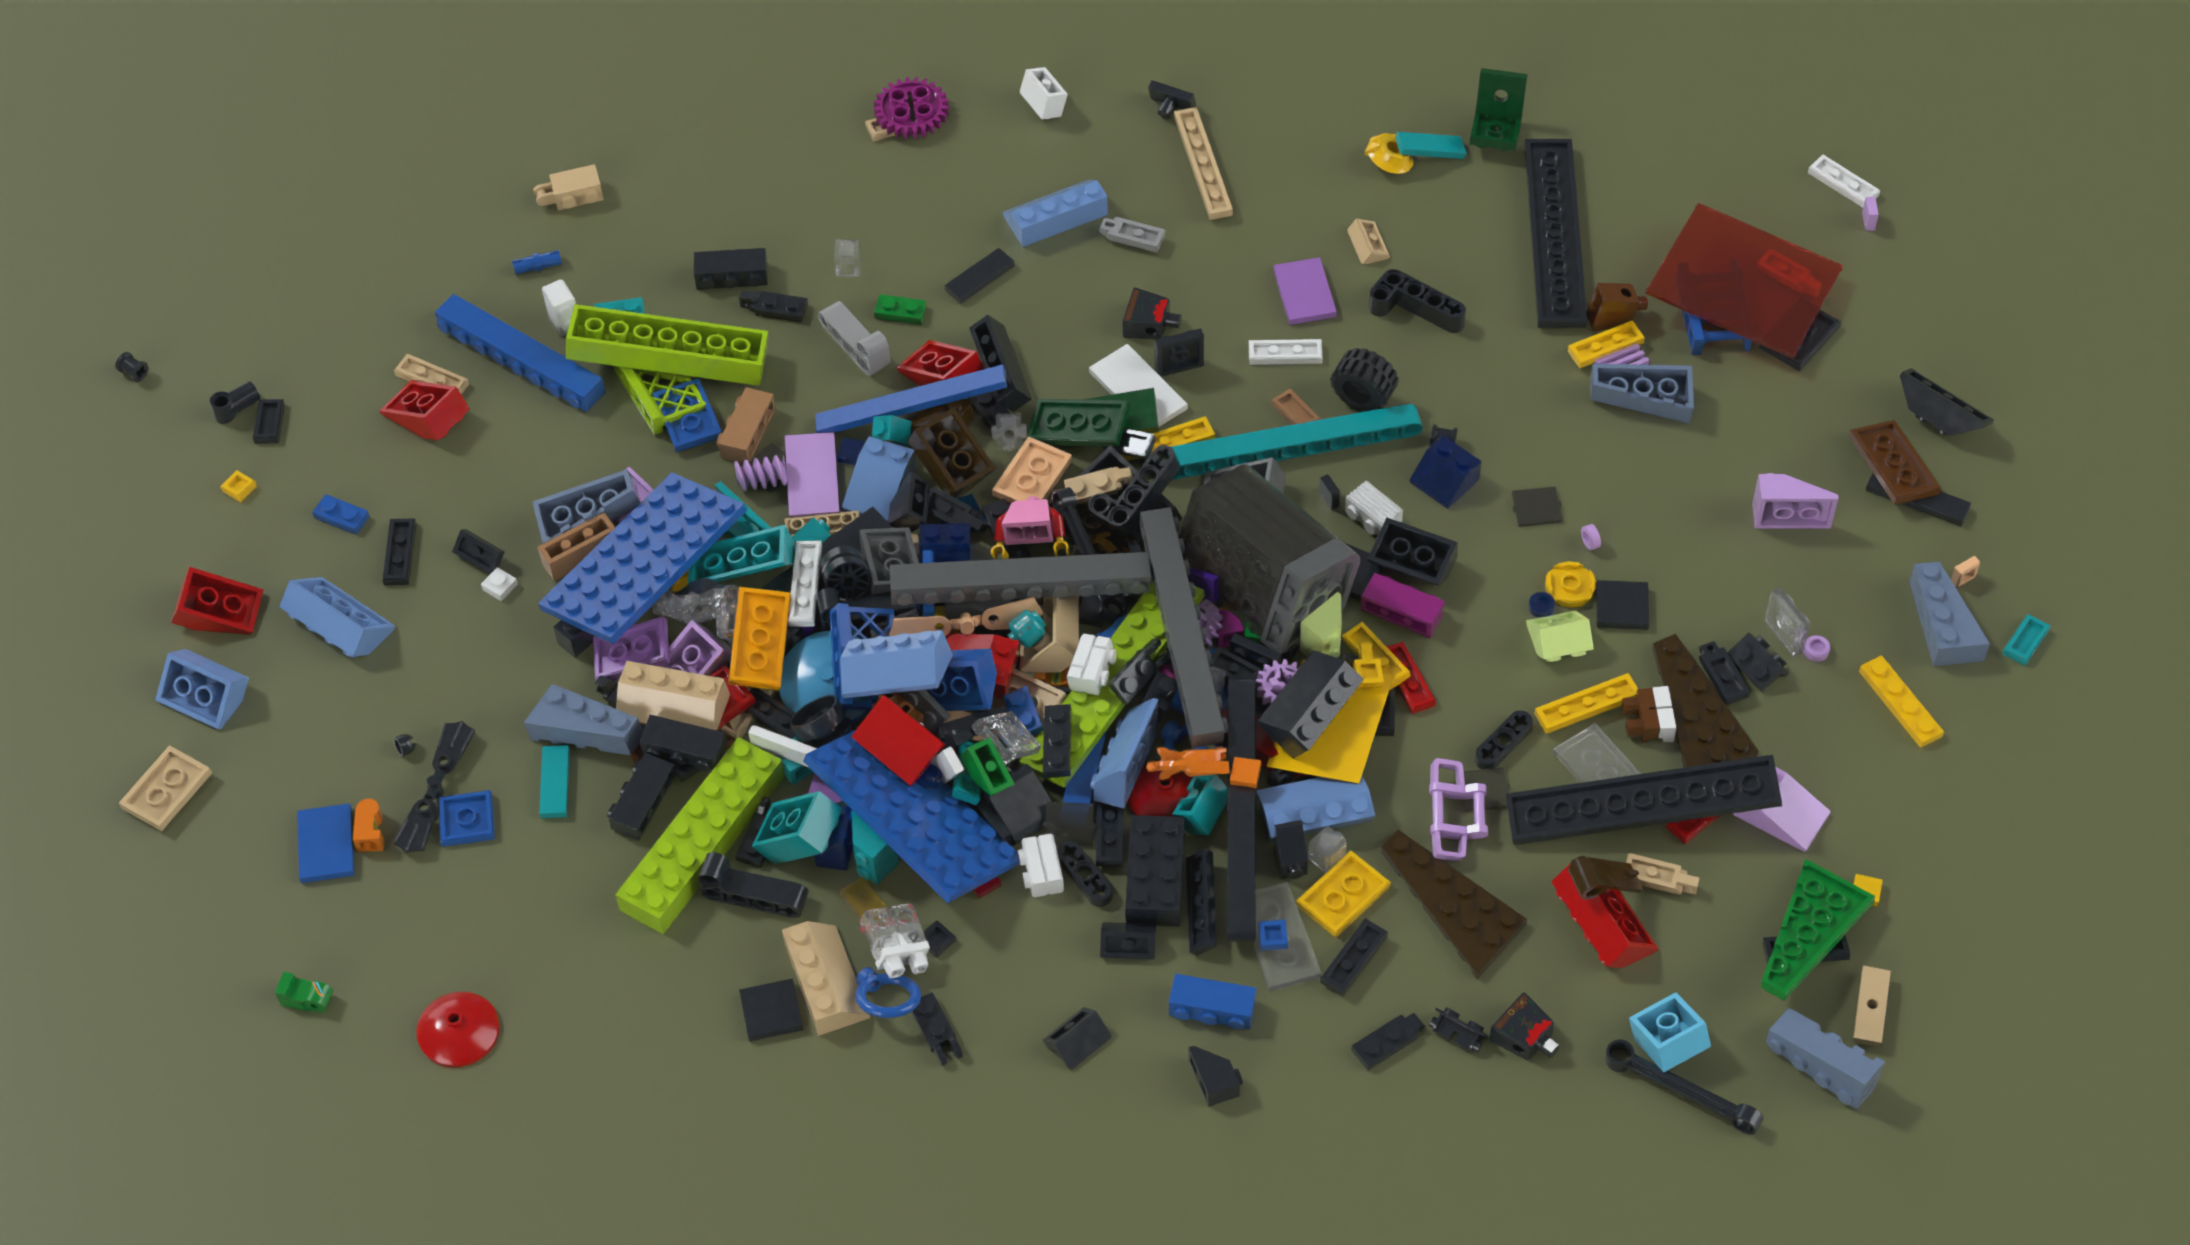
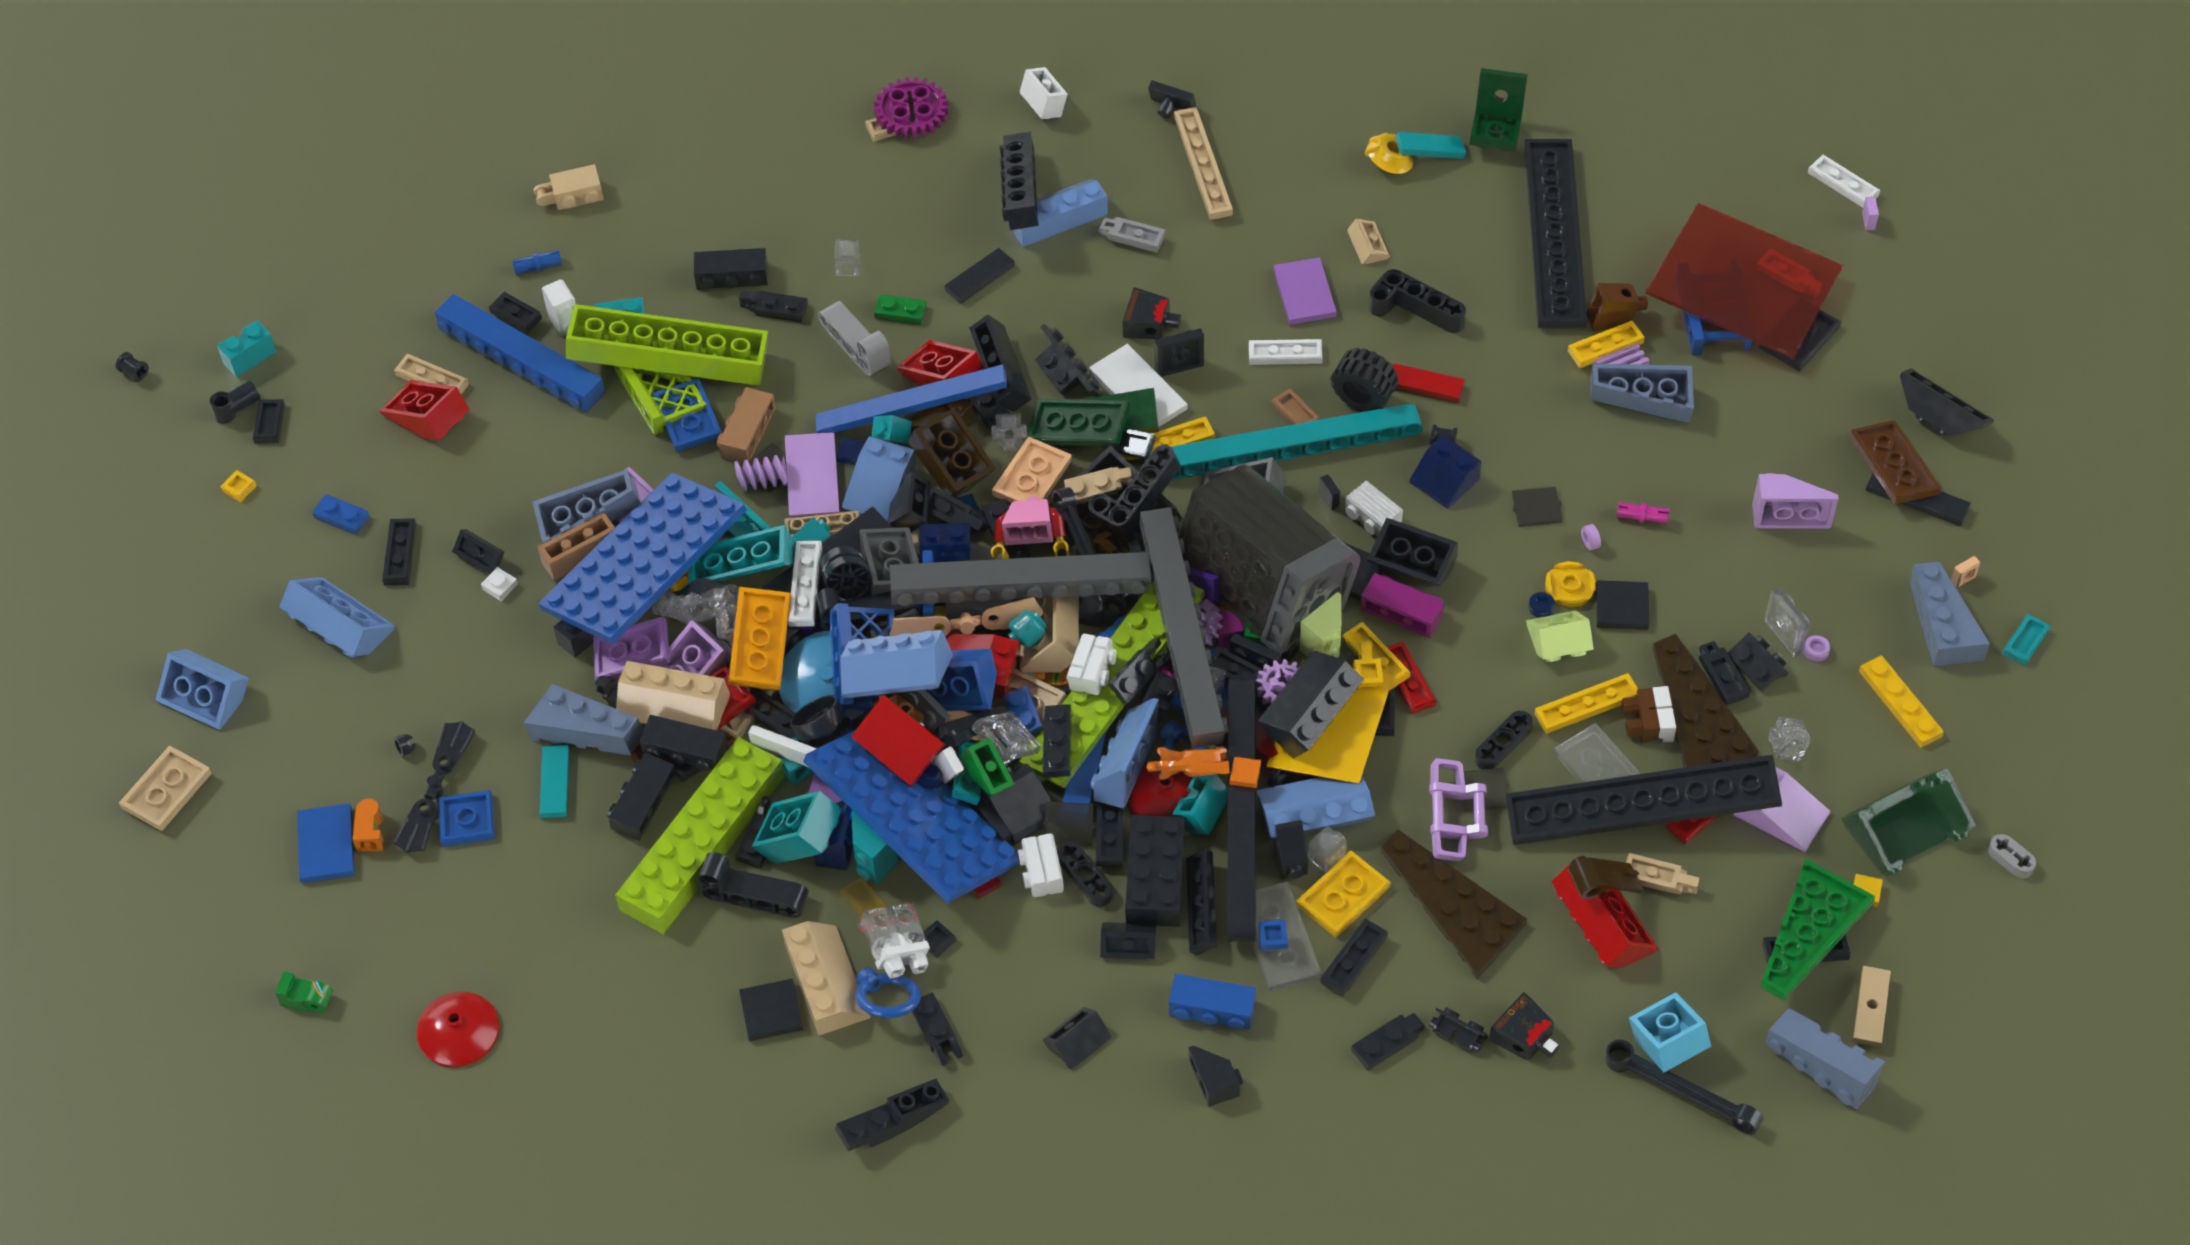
(216, 603): red slope -> none
(248, 349): none -> teal brick
(515, 312): none -> black plate
(893, 1118): none -> black slope
(1019, 181): none -> black brick
(1062, 367): none -> black bracket
(1429, 383): none -> red tile
(1643, 512): none -> dark pink pin
(1789, 738): none -> clear brick
(1910, 821): none -> clear green windscreen
(2012, 856): none -> light grey beam

